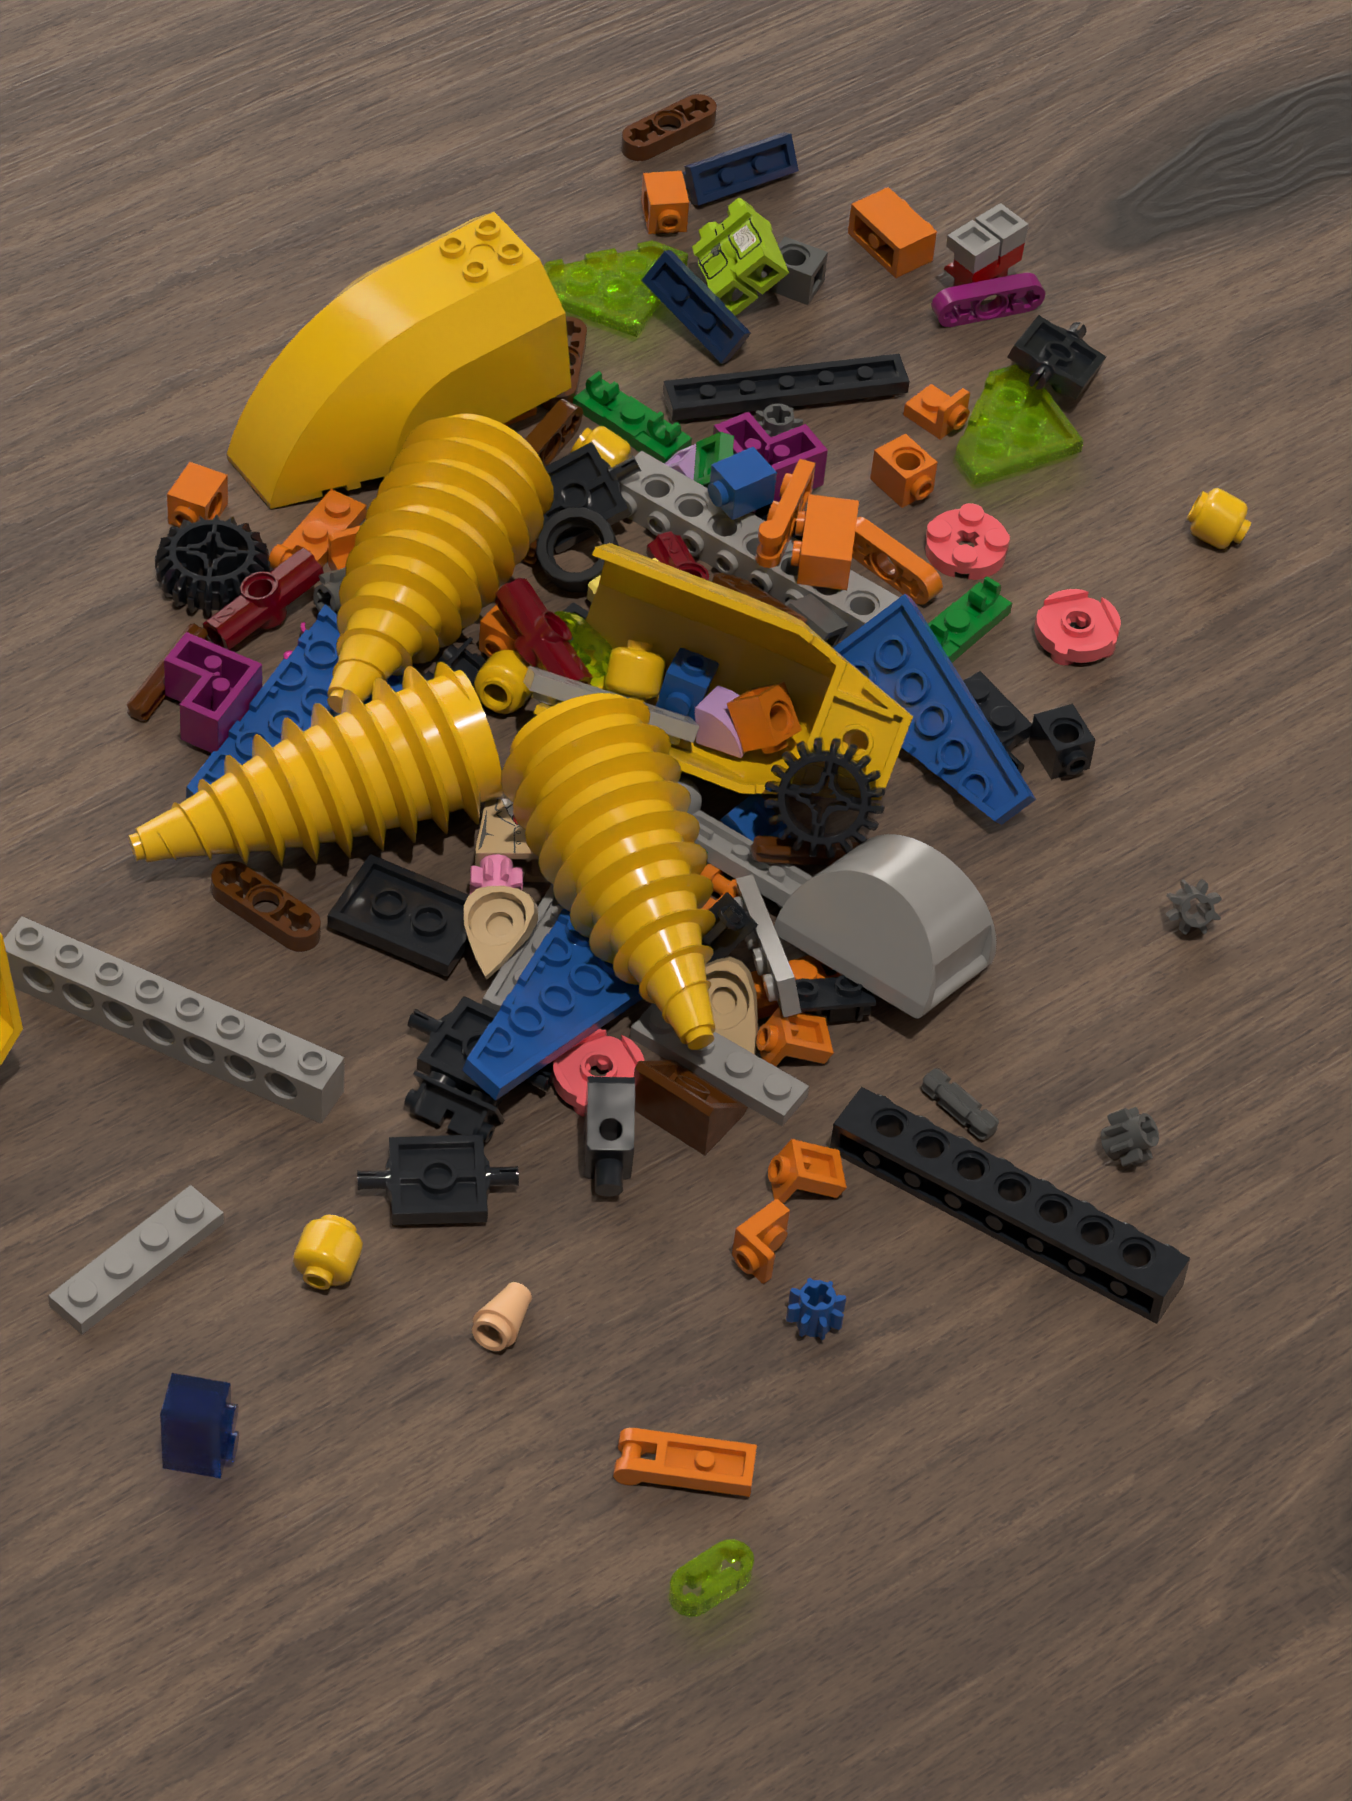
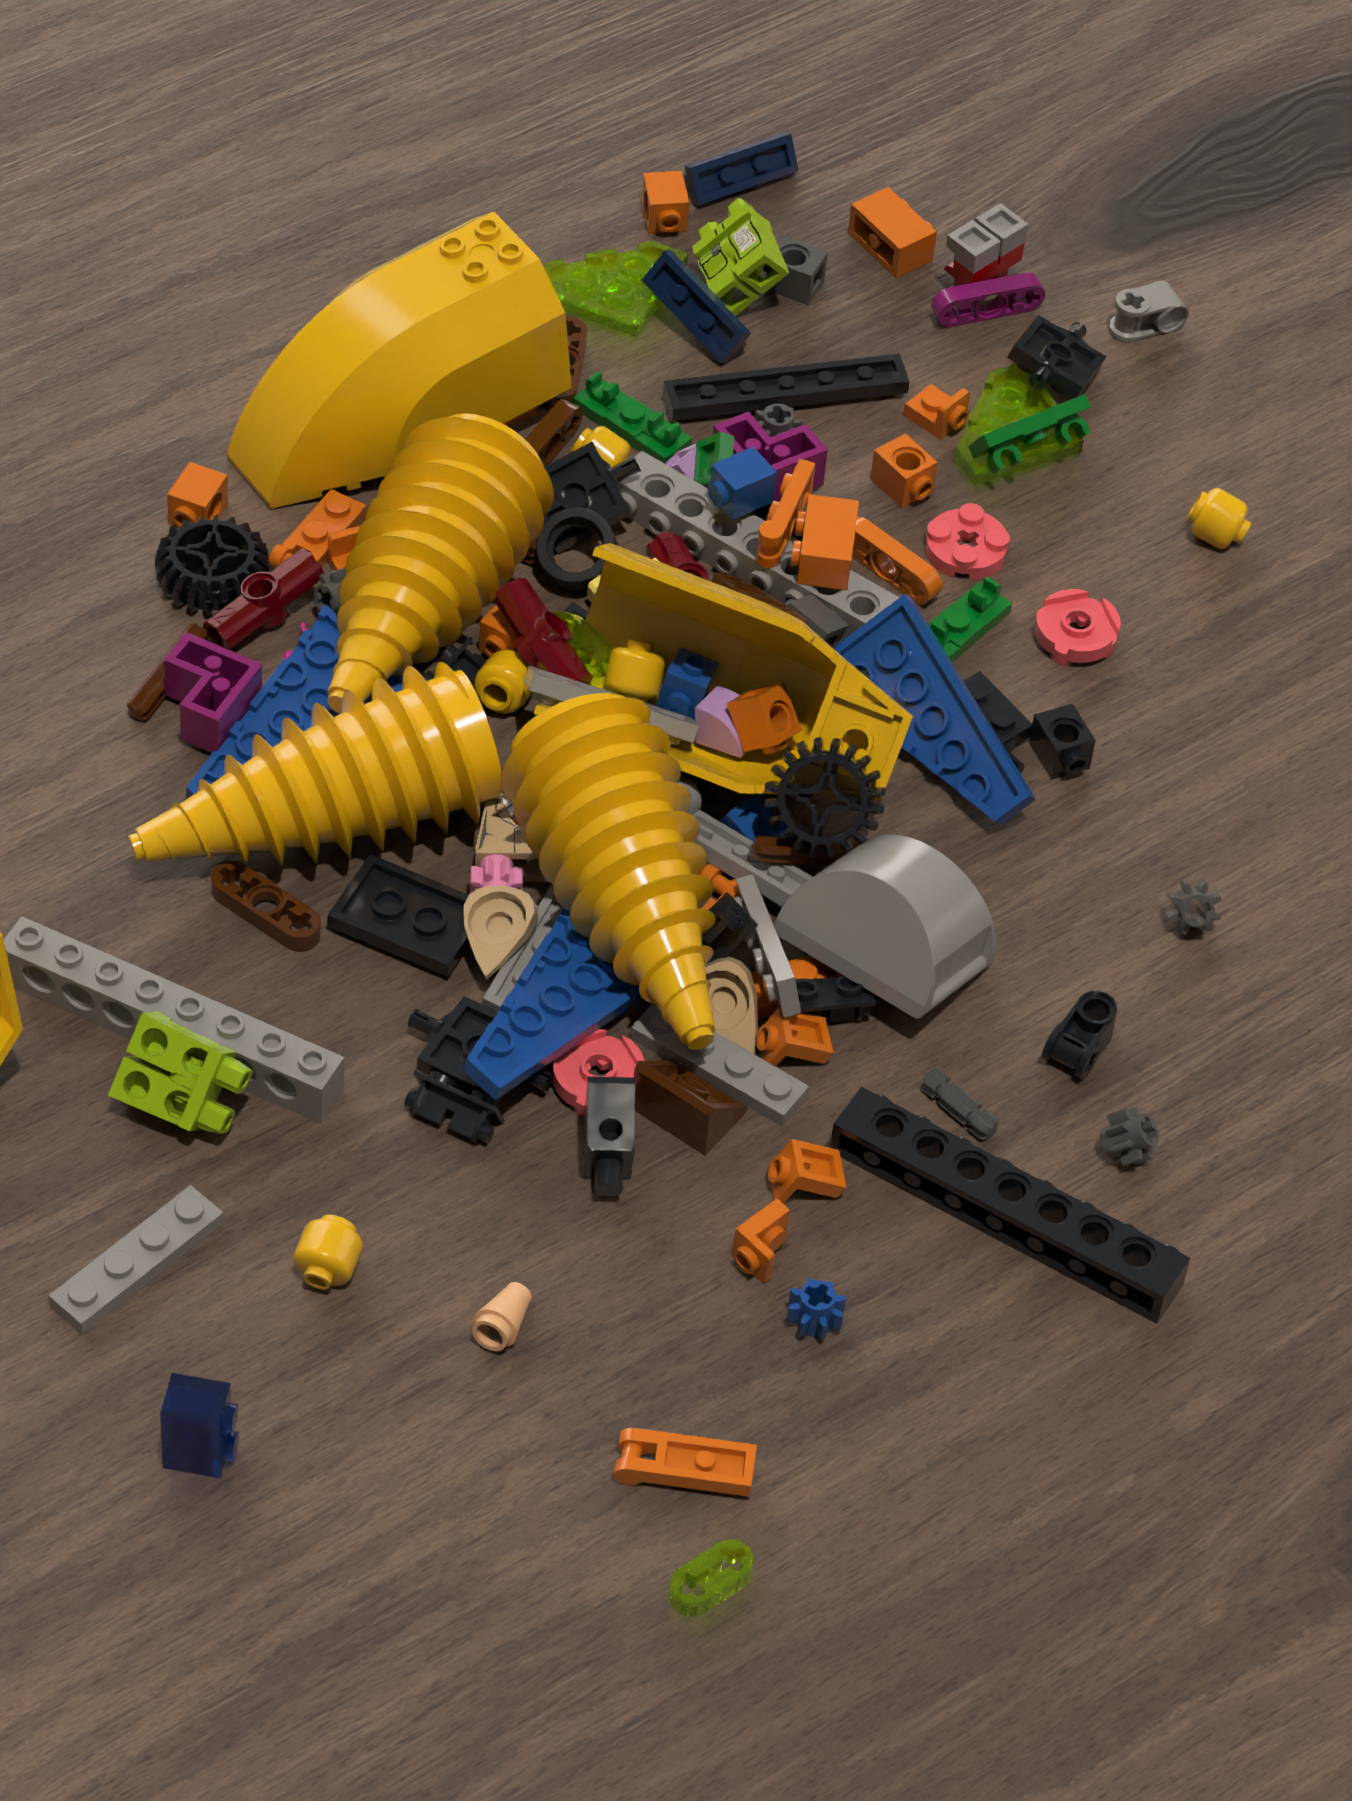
(179, 1075): none -> lime hips
(437, 1179): black plate -> none
(646, 138): reddish brown beam -> none
(1031, 432): none -> green plate
(1079, 1037): none -> black piece
(1147, 312): none -> light grey piece

